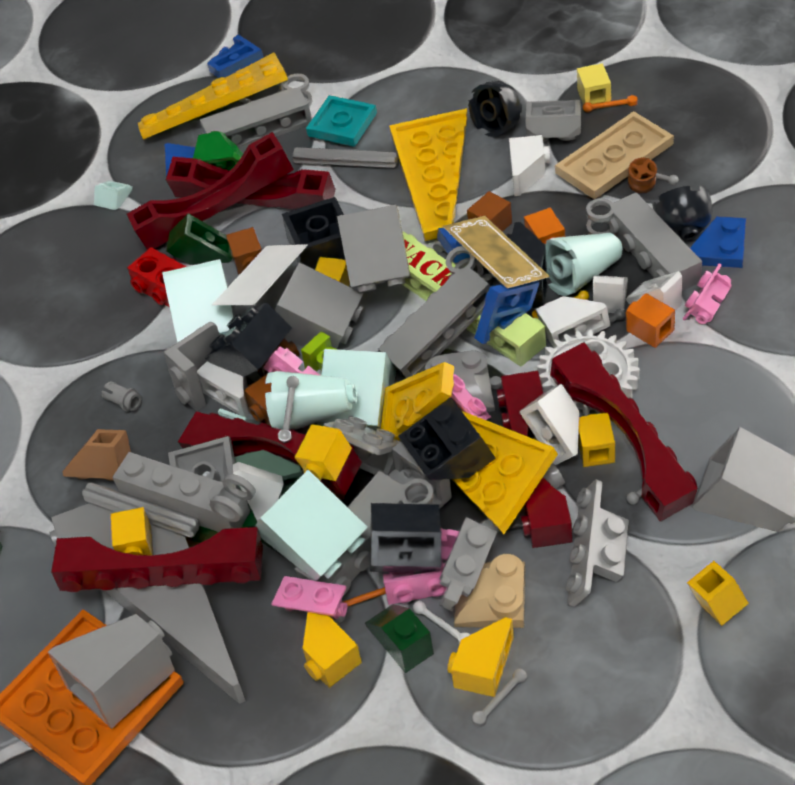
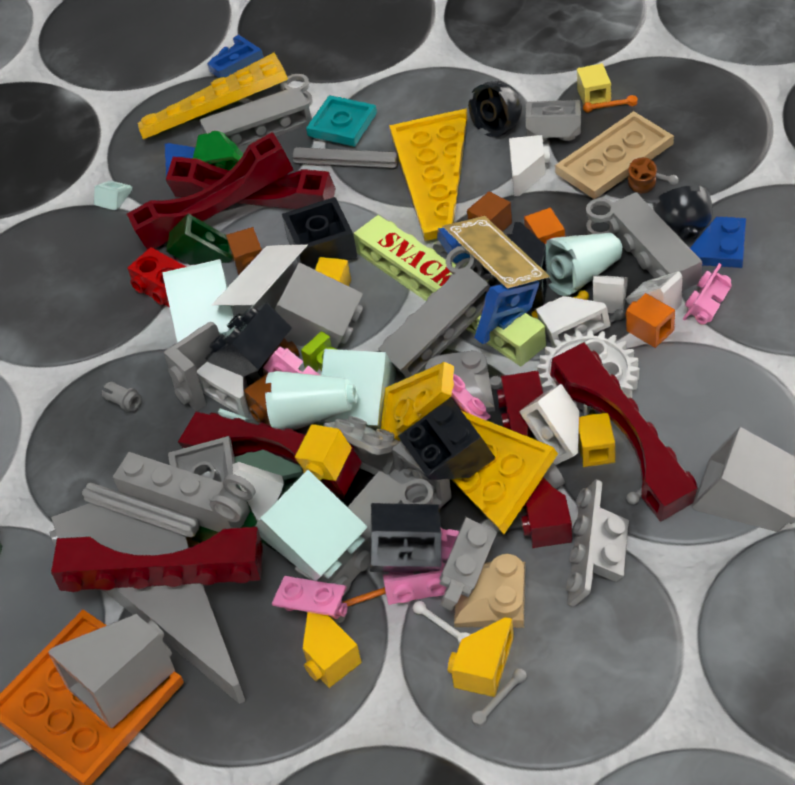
(99, 455): medium nougat slope -> none
(131, 532): yellow brick -> none
(284, 434): light grey hinge -> none
(374, 248): light grey slope -> none
(402, 636): dark green slope -> none
(717, 592): yellow brick -> none

